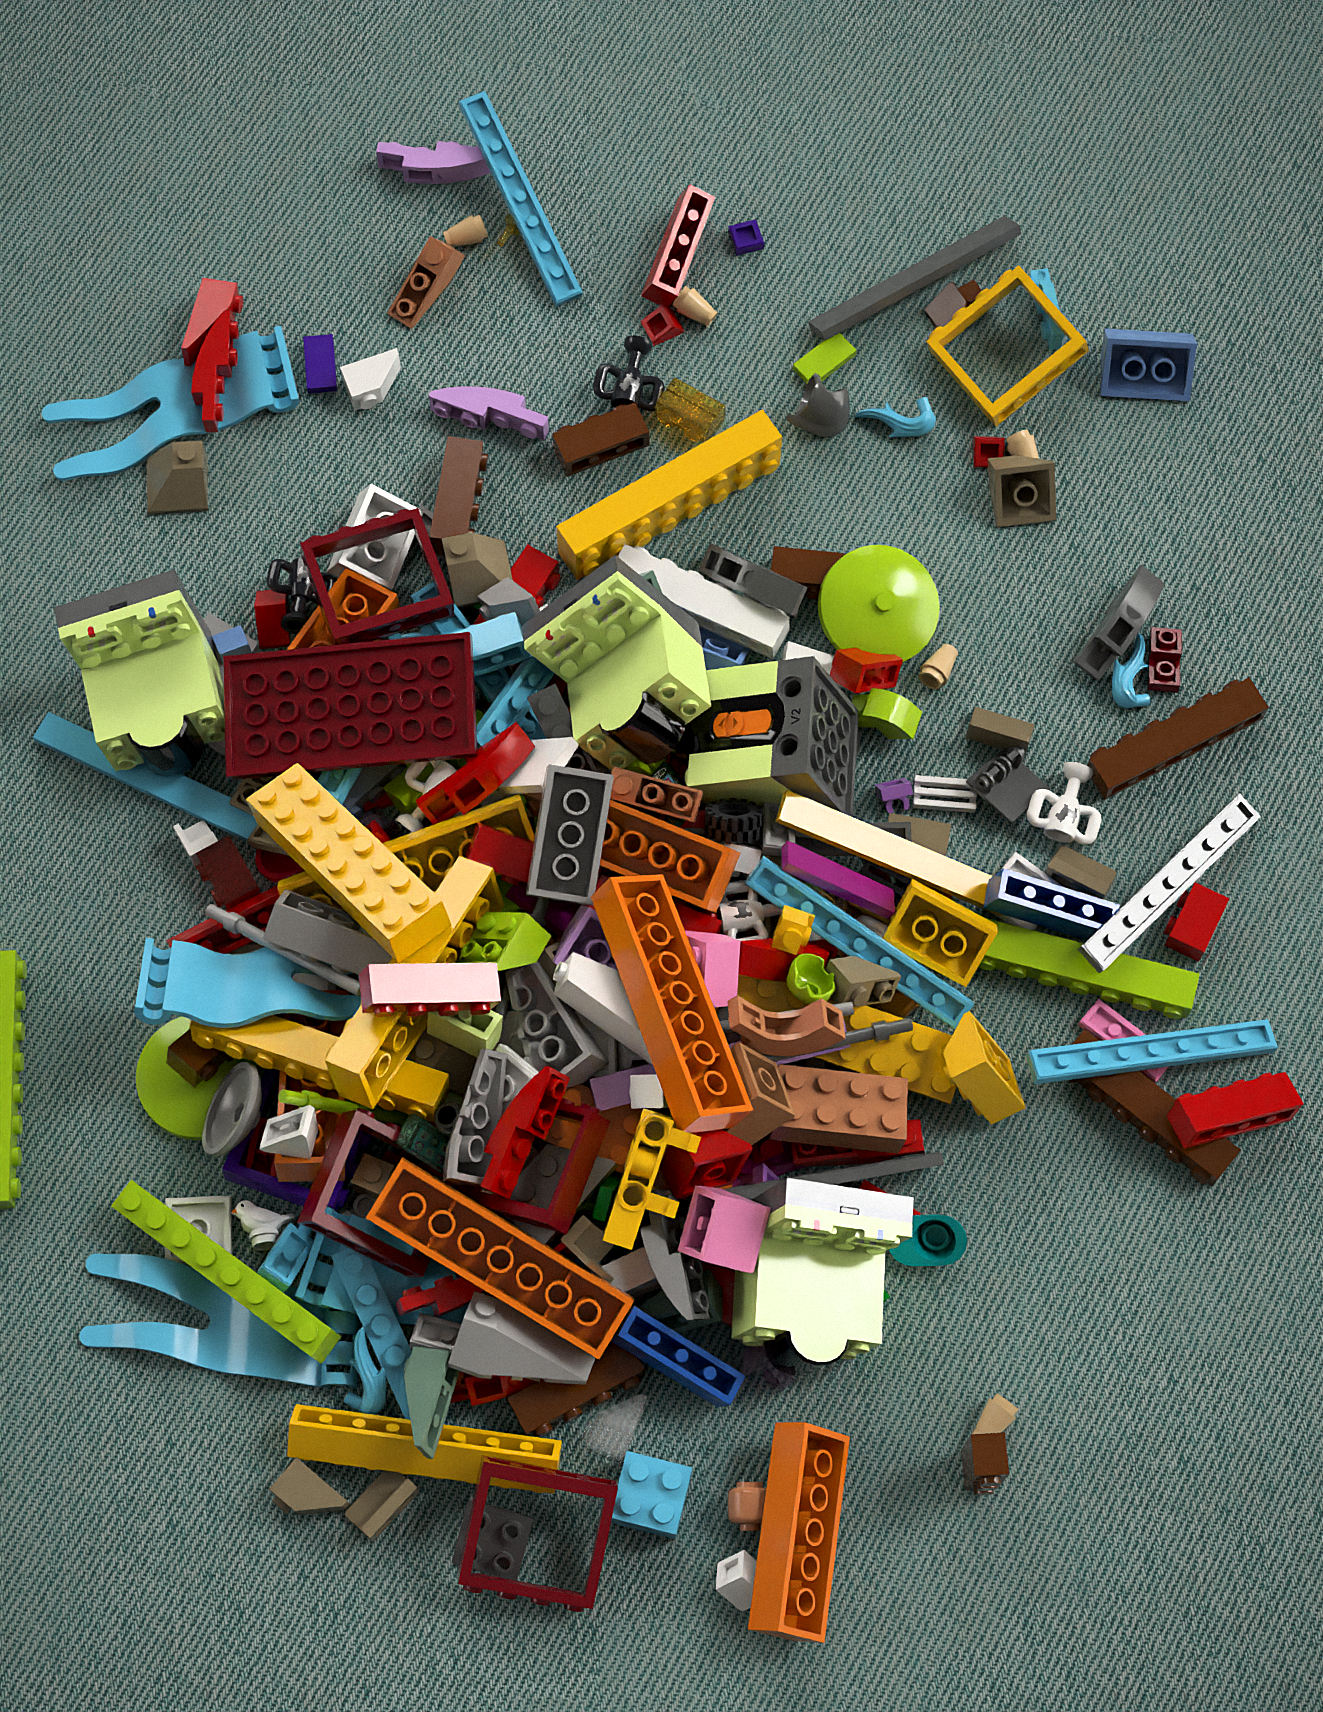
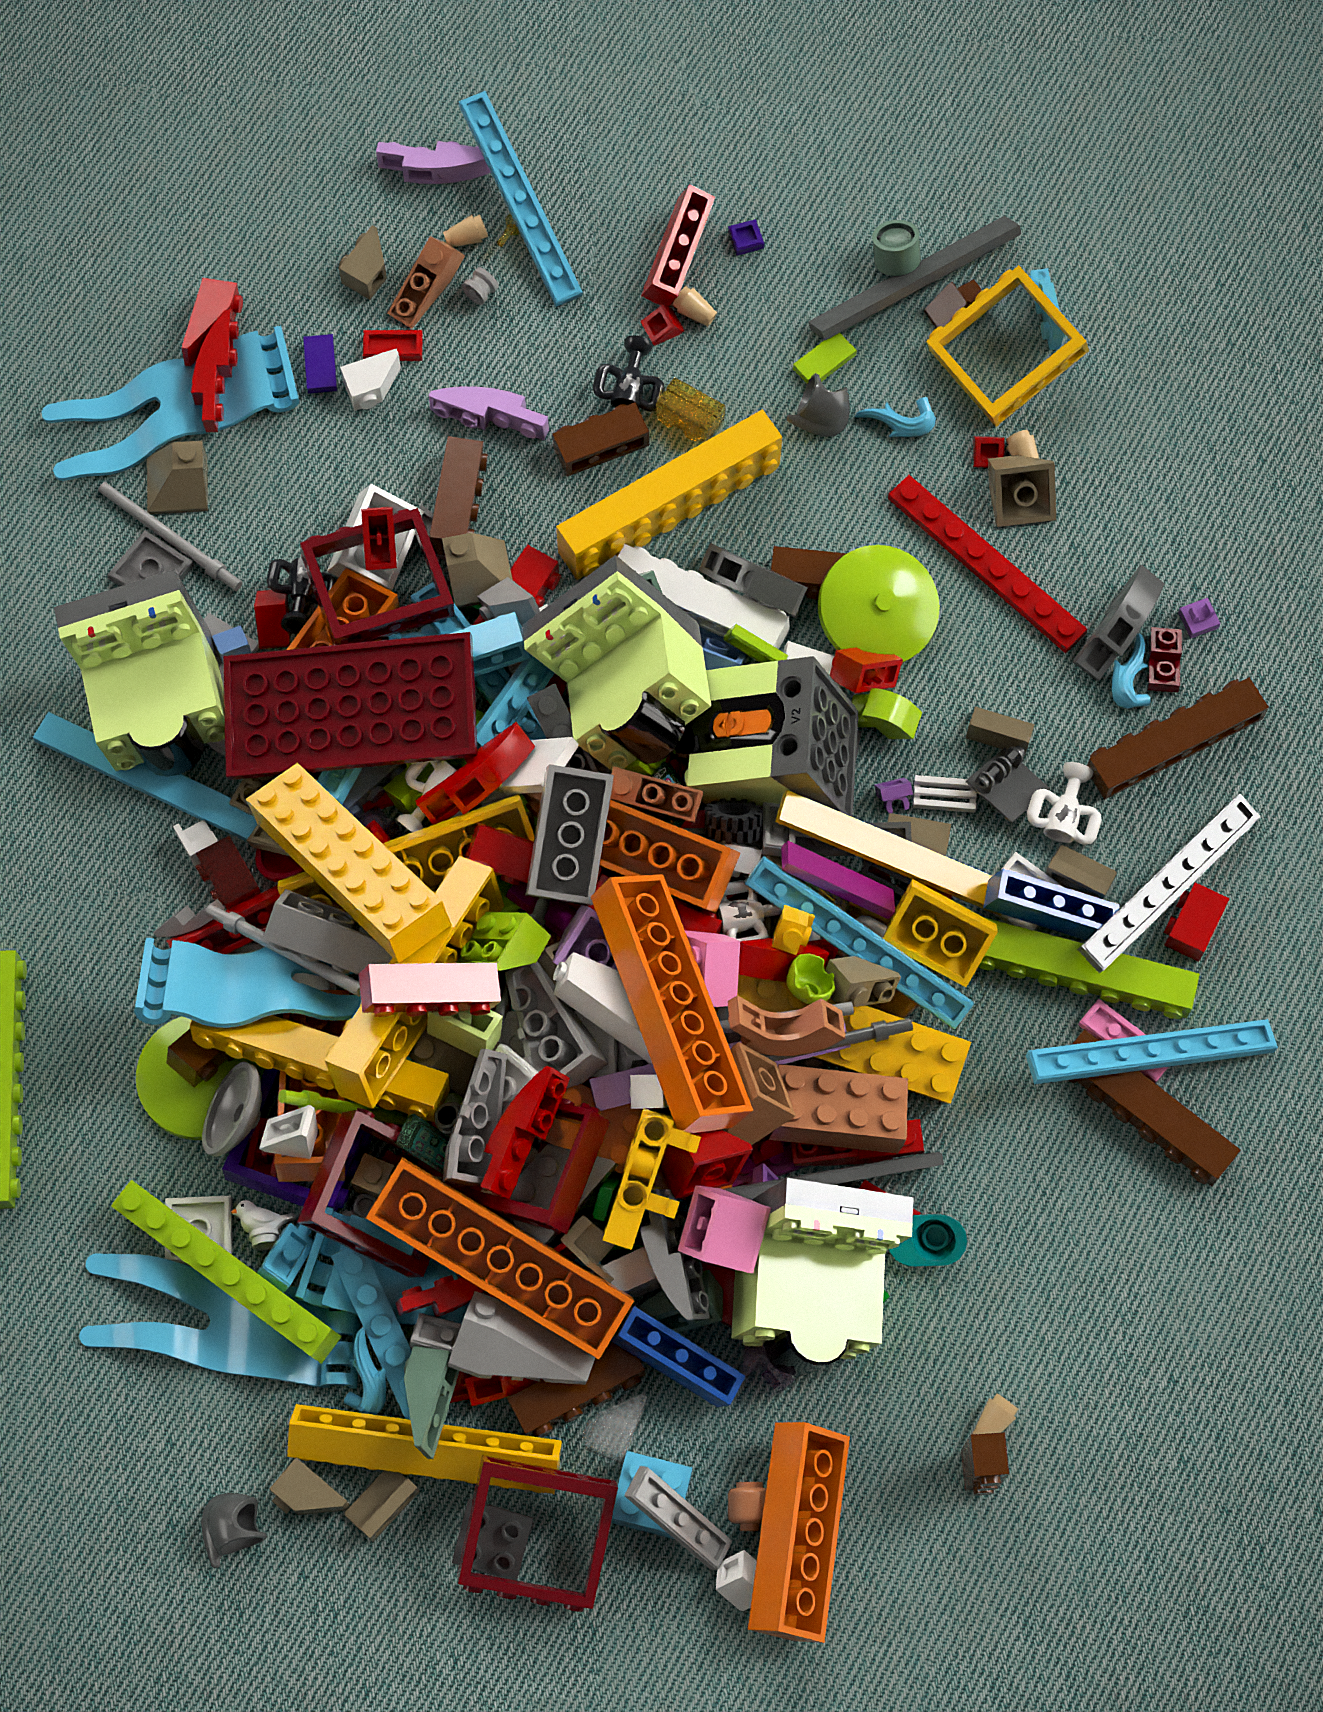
(148, 558): none -> flat silver tile
(185, 921): none -> light grey slope
(213, 568): none -> light grey bar
(230, 1525): none -> dark grey piece
(364, 267): none -> dark tan slope
(378, 538): none -> red slope
(408, 343): none -> red tile
(480, 286): none -> light grey wheel
(678, 1518): none -> light grey tile
(753, 645): none -> lime tile
(896, 247): none -> sand green piece
(938, 667): tan cone -> none
(982, 1071): yellow slope -> none
(987, 564): none -> red plate
(1147, 364): medium blue slope -> none
(1199, 618): none -> medium lavender tile
(1234, 1109): red brick -> none

